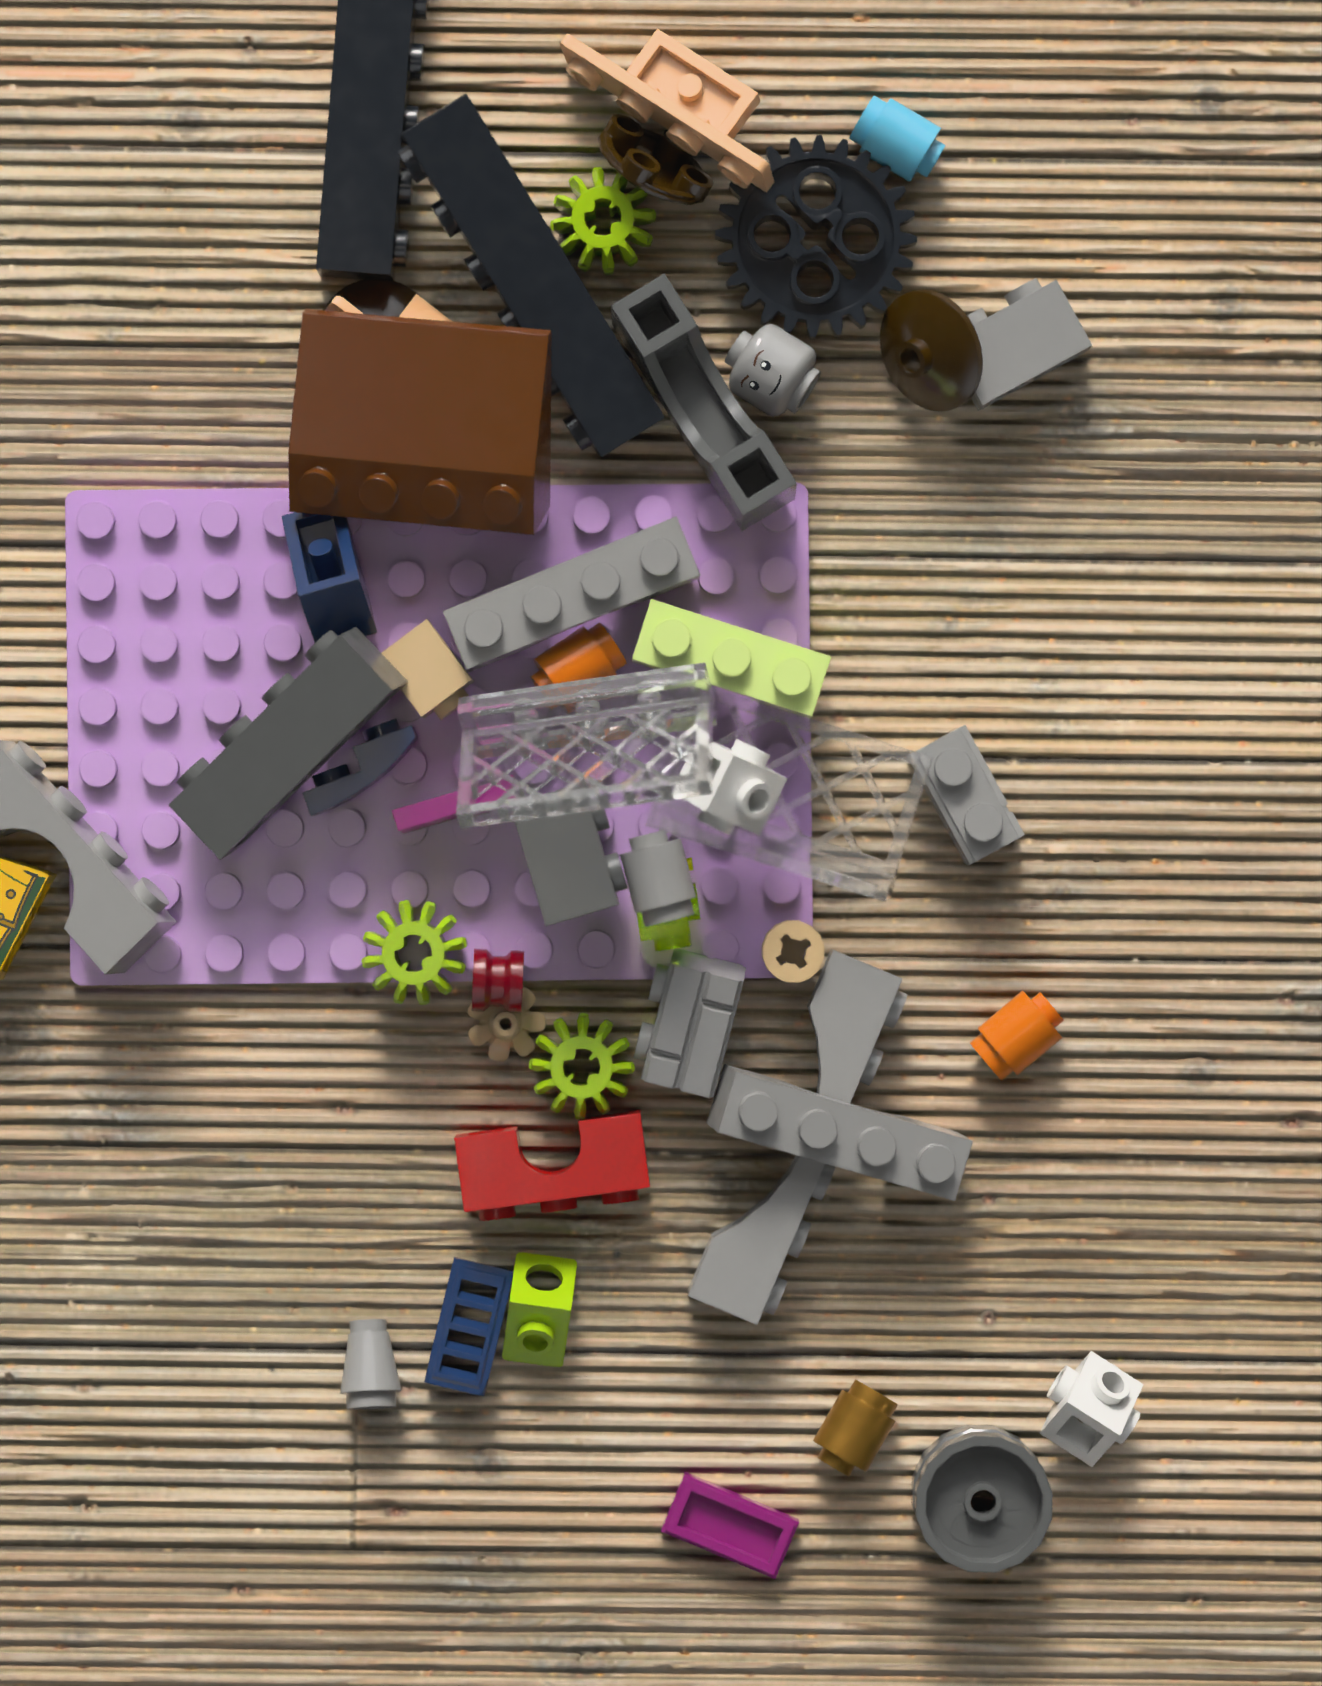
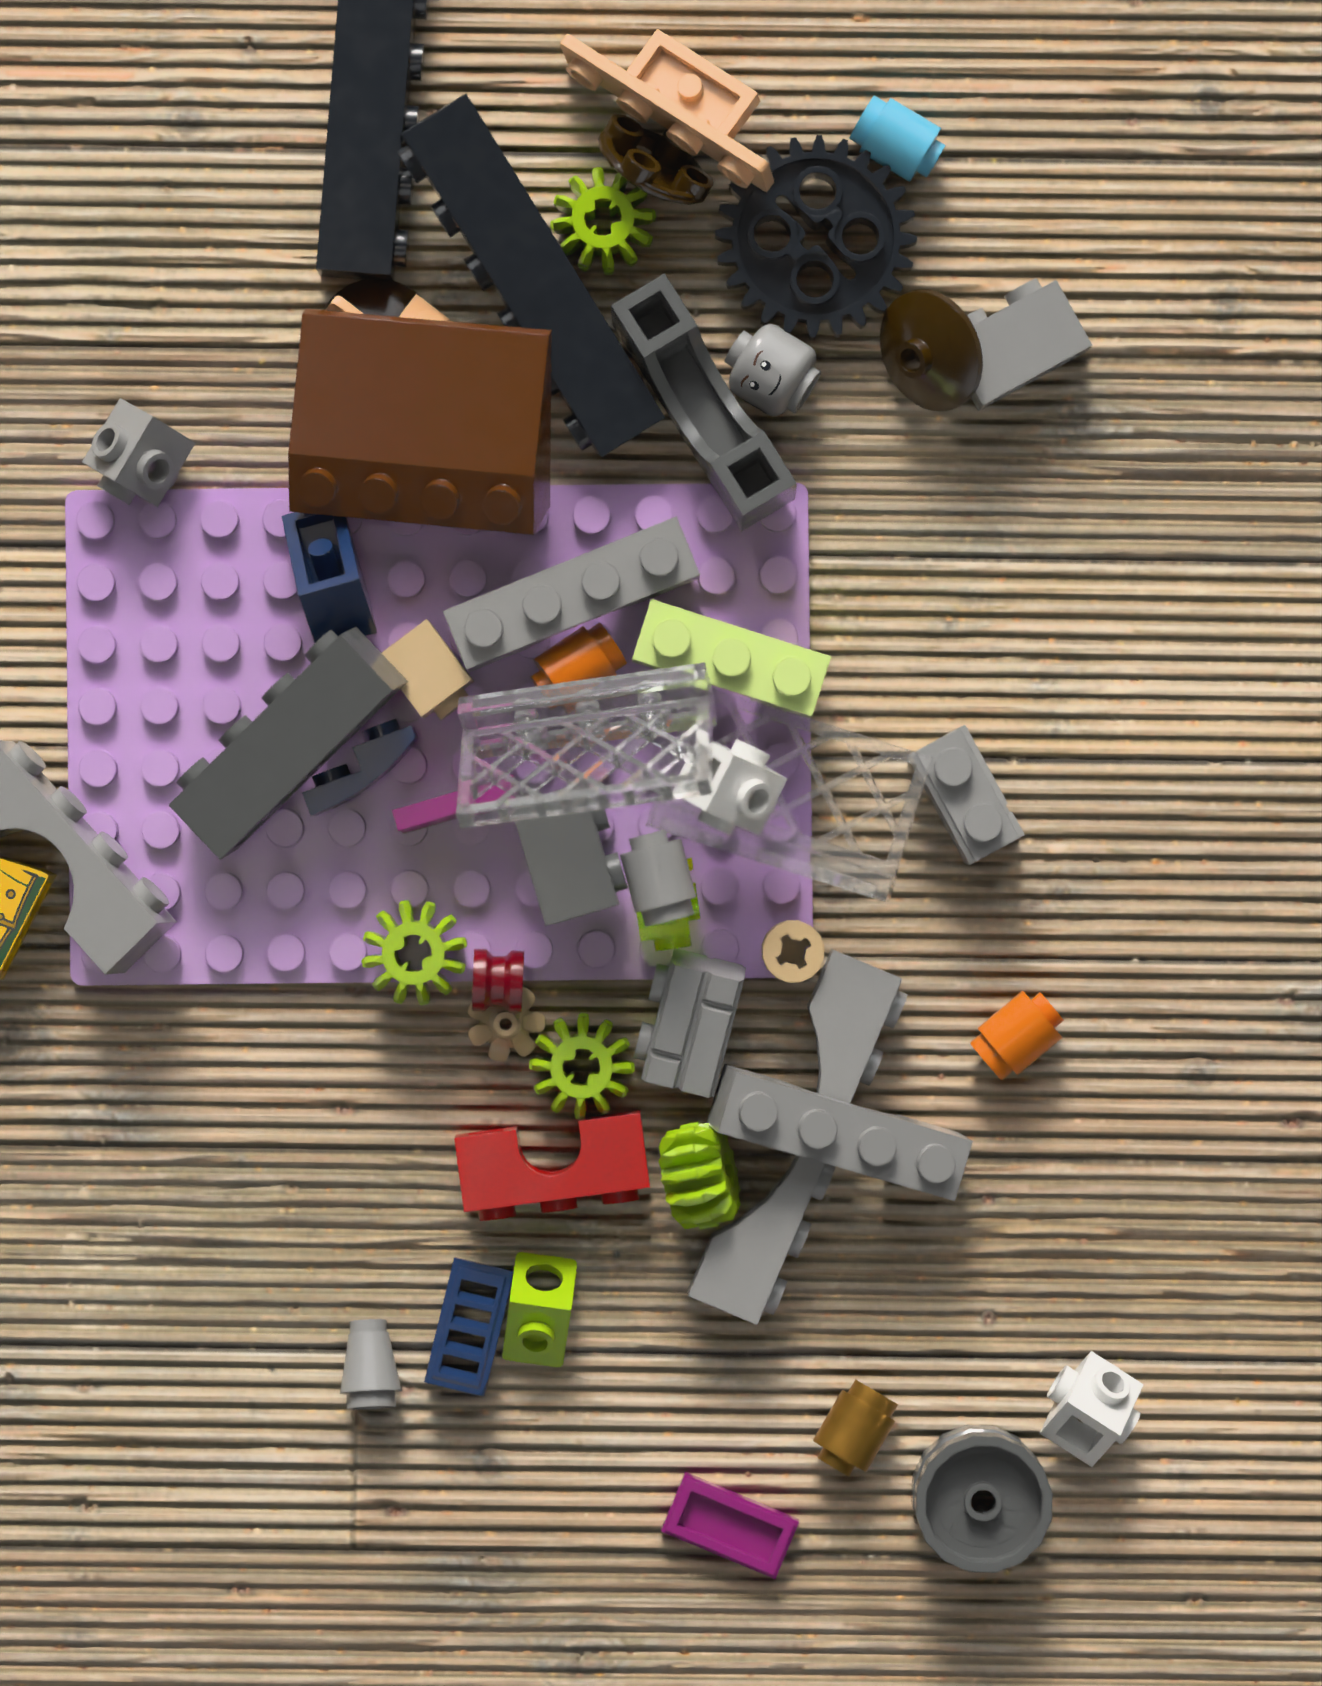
(137, 454): none -> light grey brick
(699, 1176): none -> lime gear

